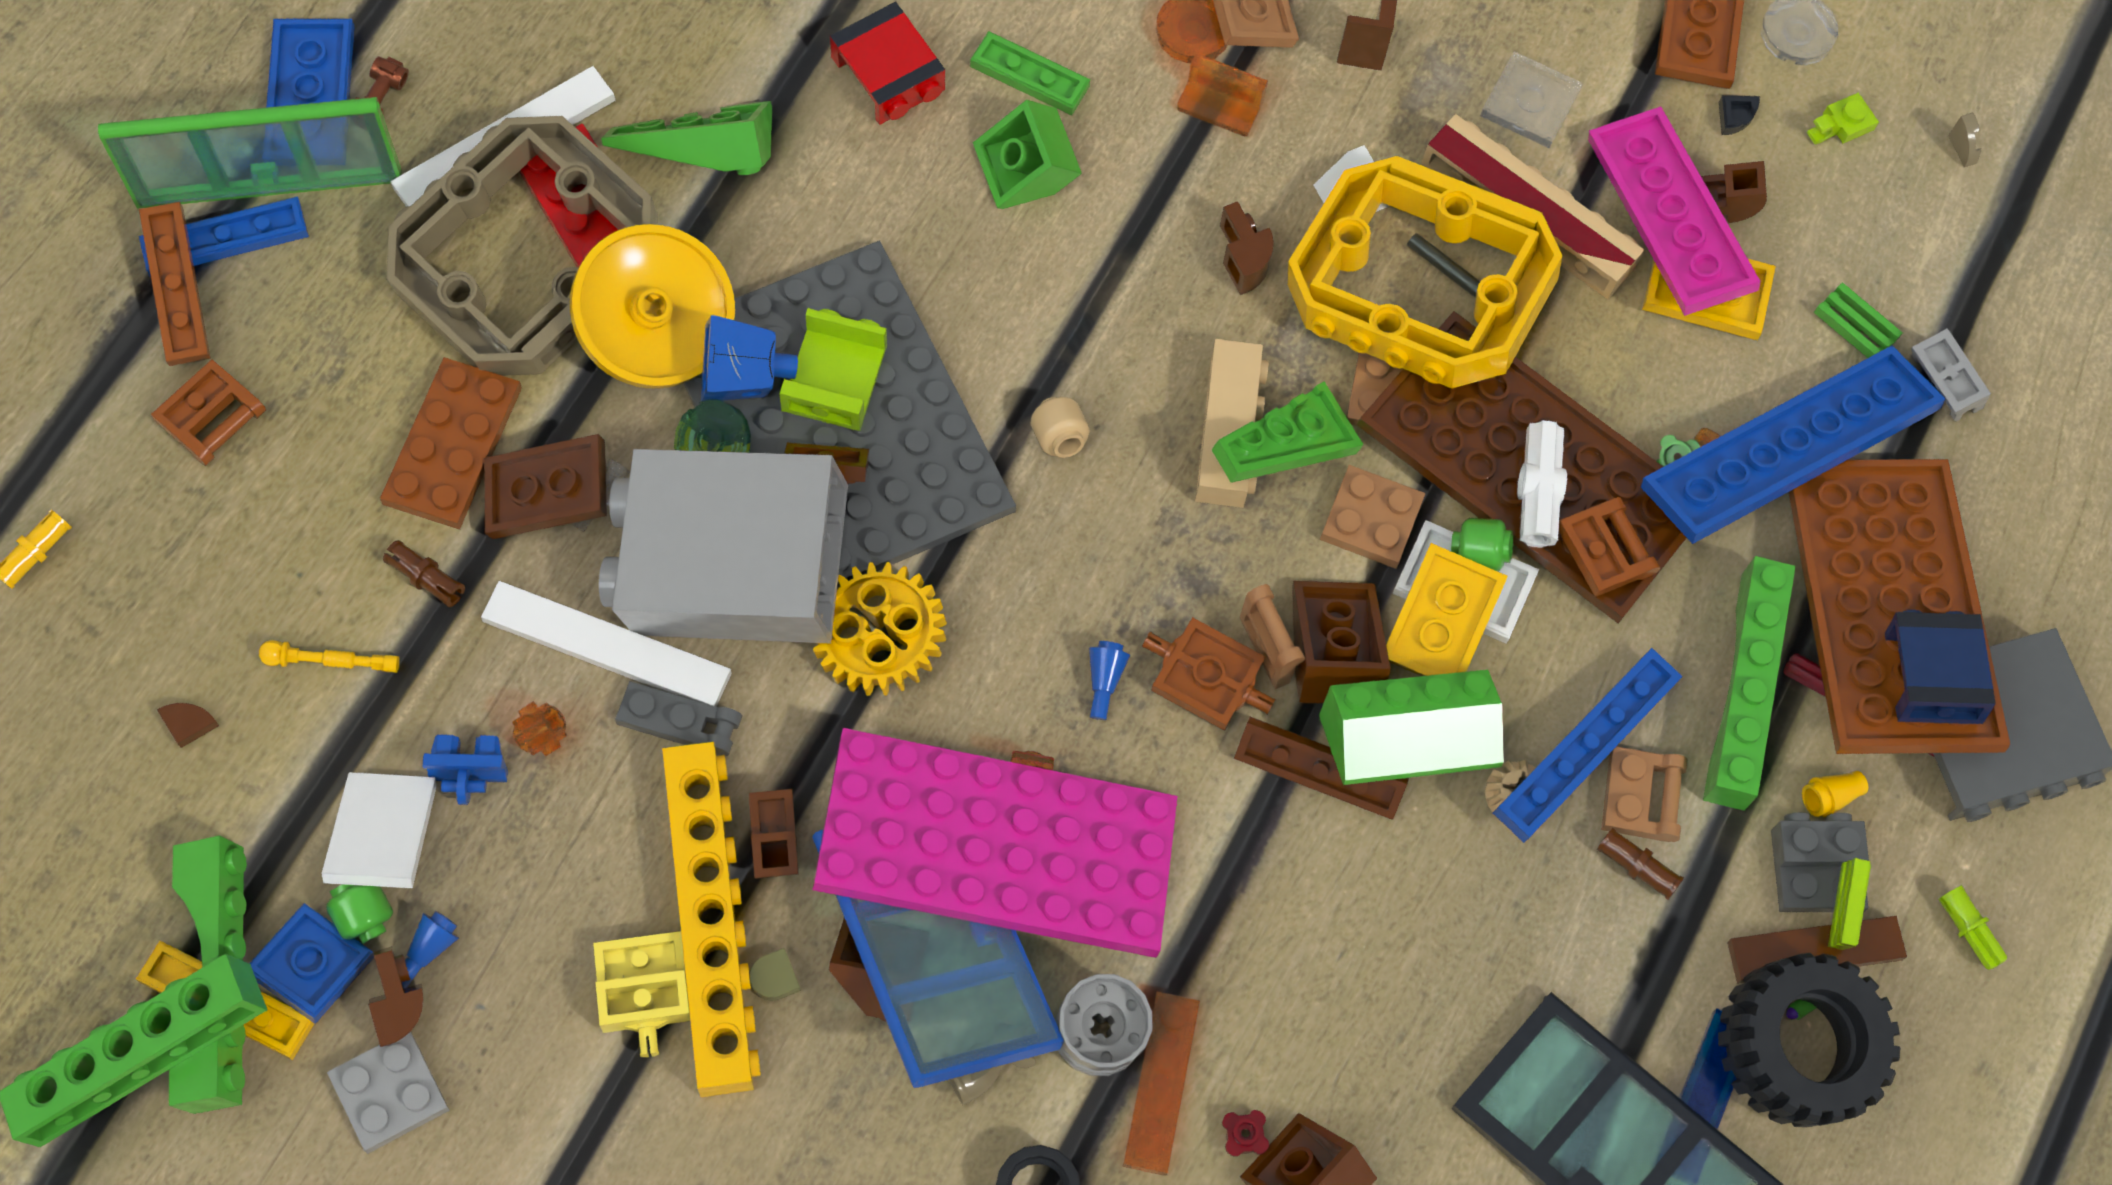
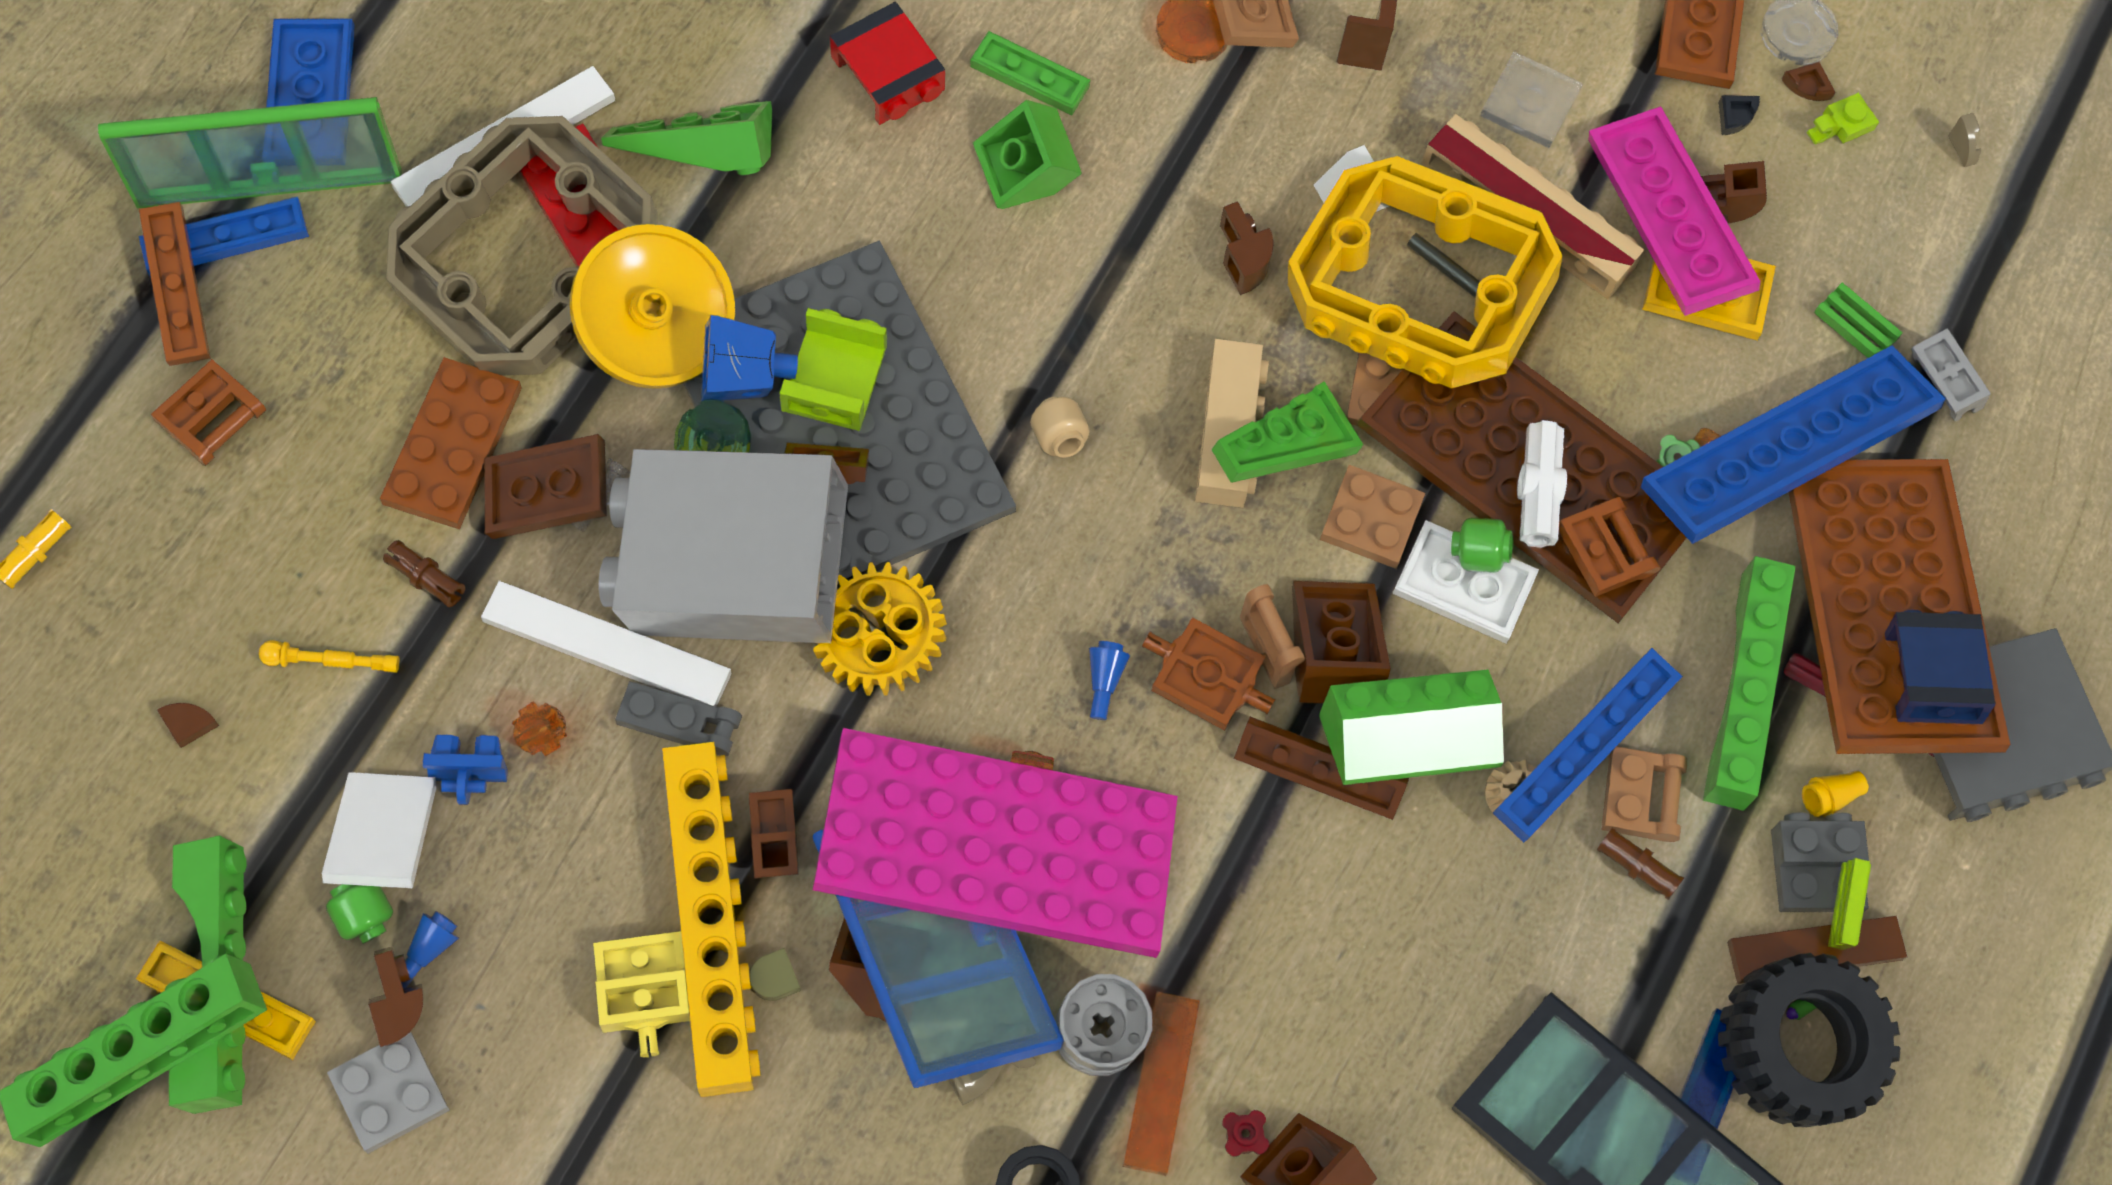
(309, 963): blue tile -> none
(386, 74): copper bar -> none
(1222, 95): clear orange panel -> none
(1444, 614): yellow plate -> none
(1809, 82): none -> reddish brown tile
(1973, 927): lime axle -> none

